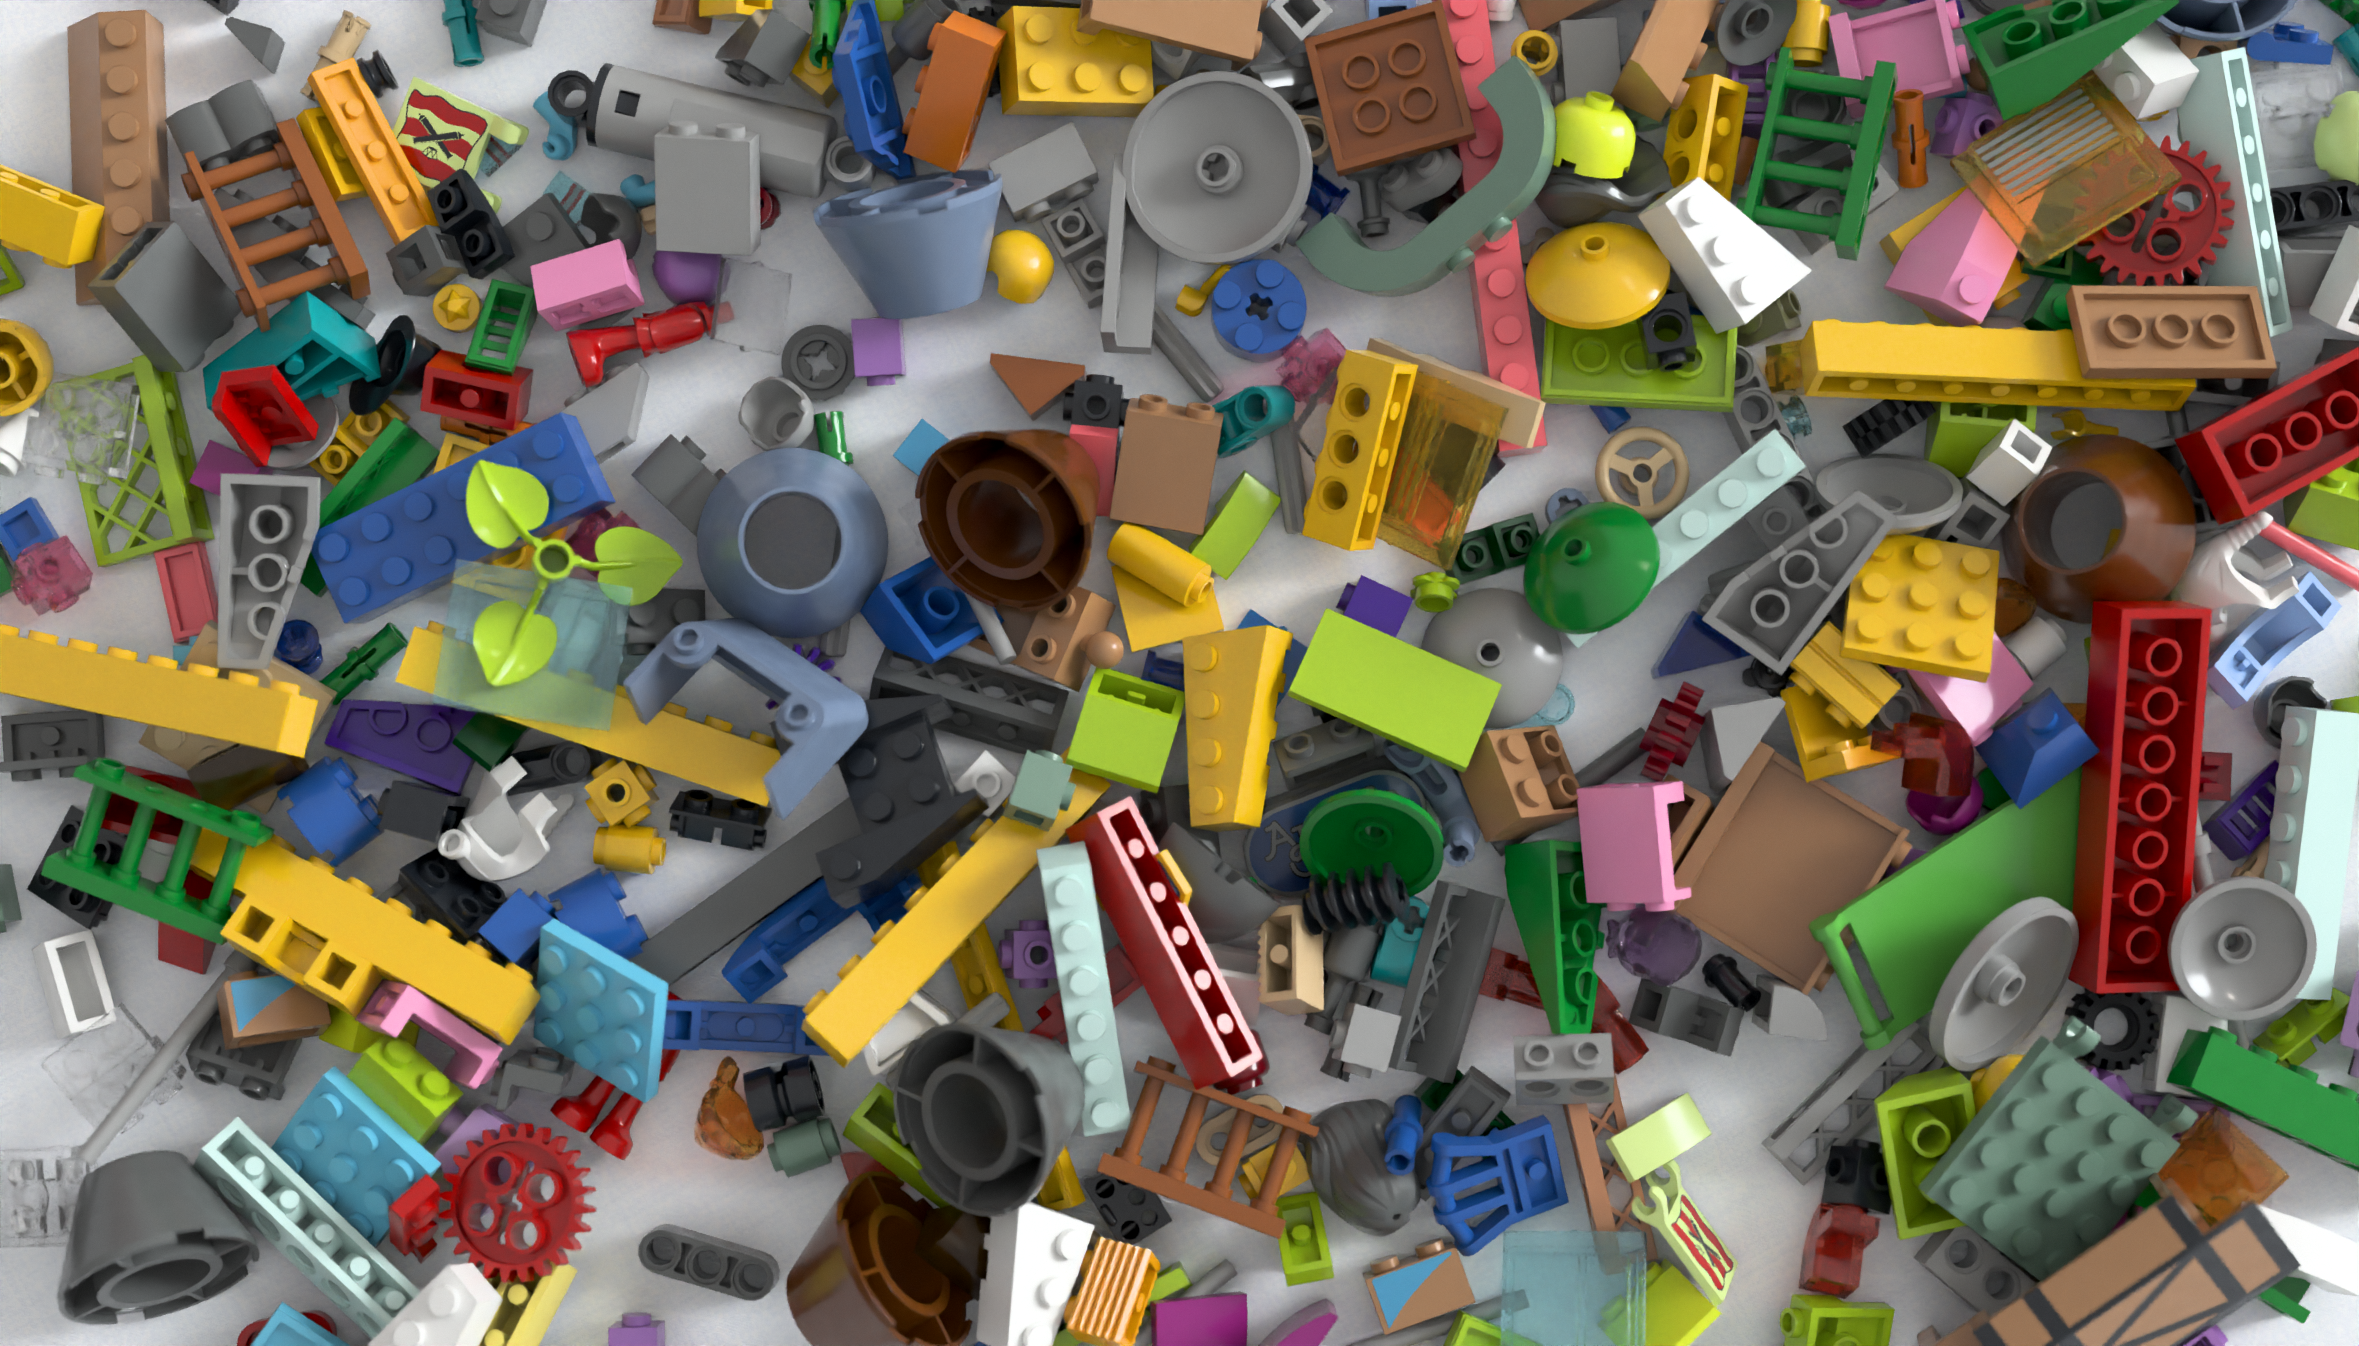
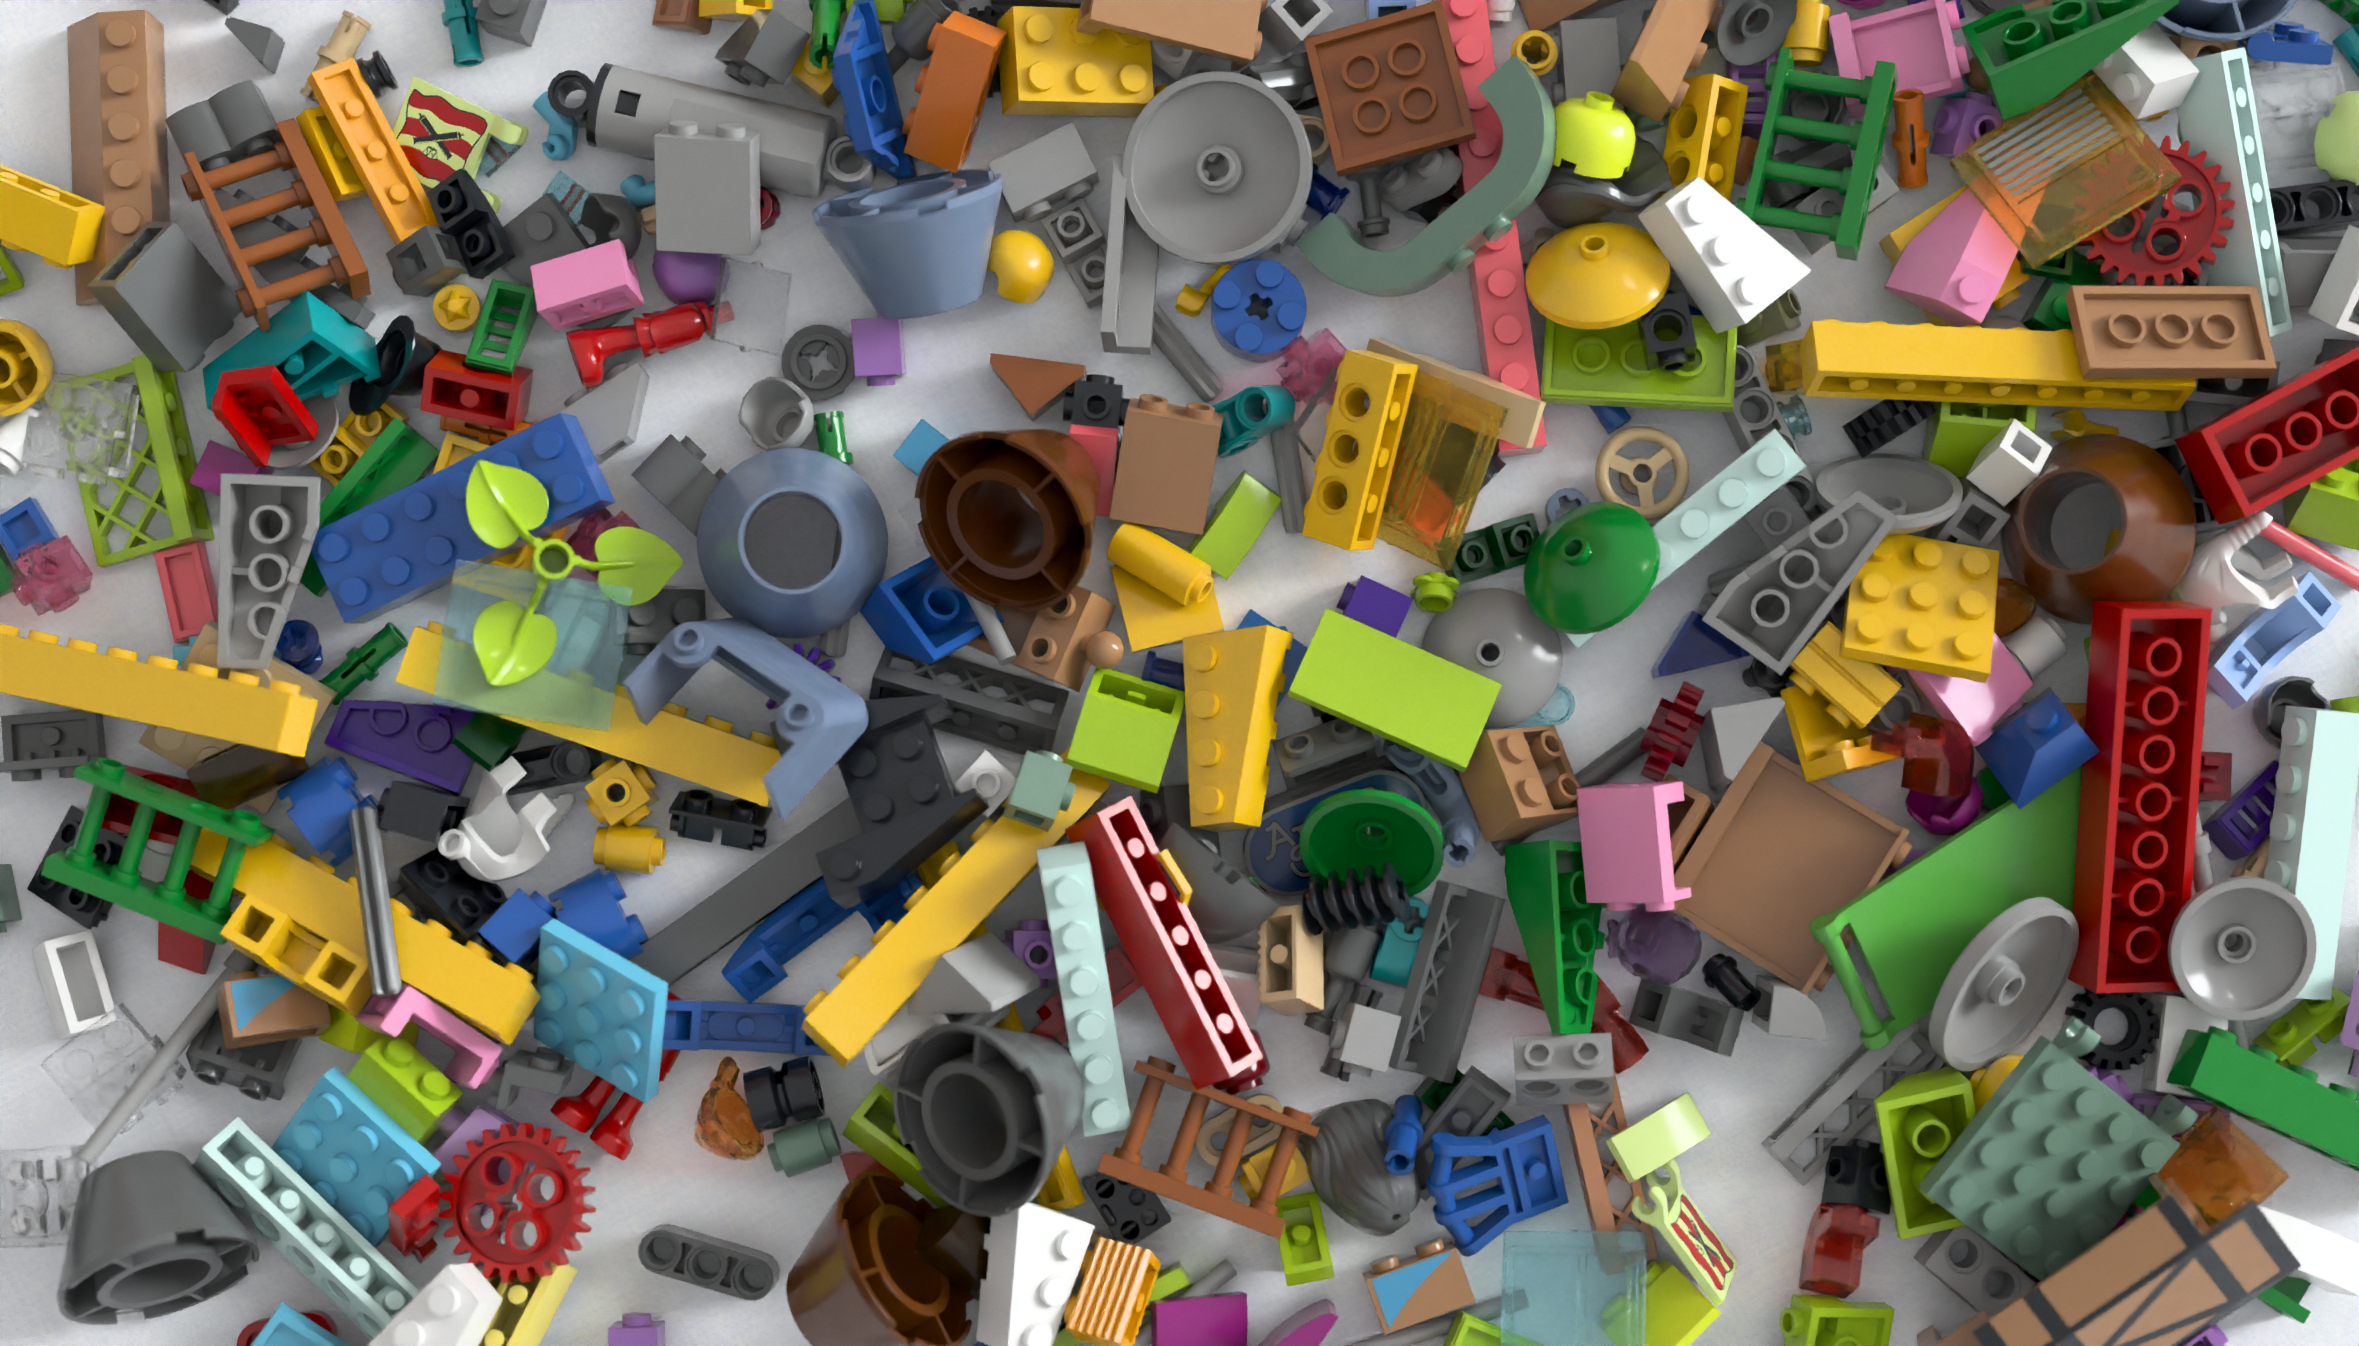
(374, 902): none -> axle
(974, 980): none -> light grey slope

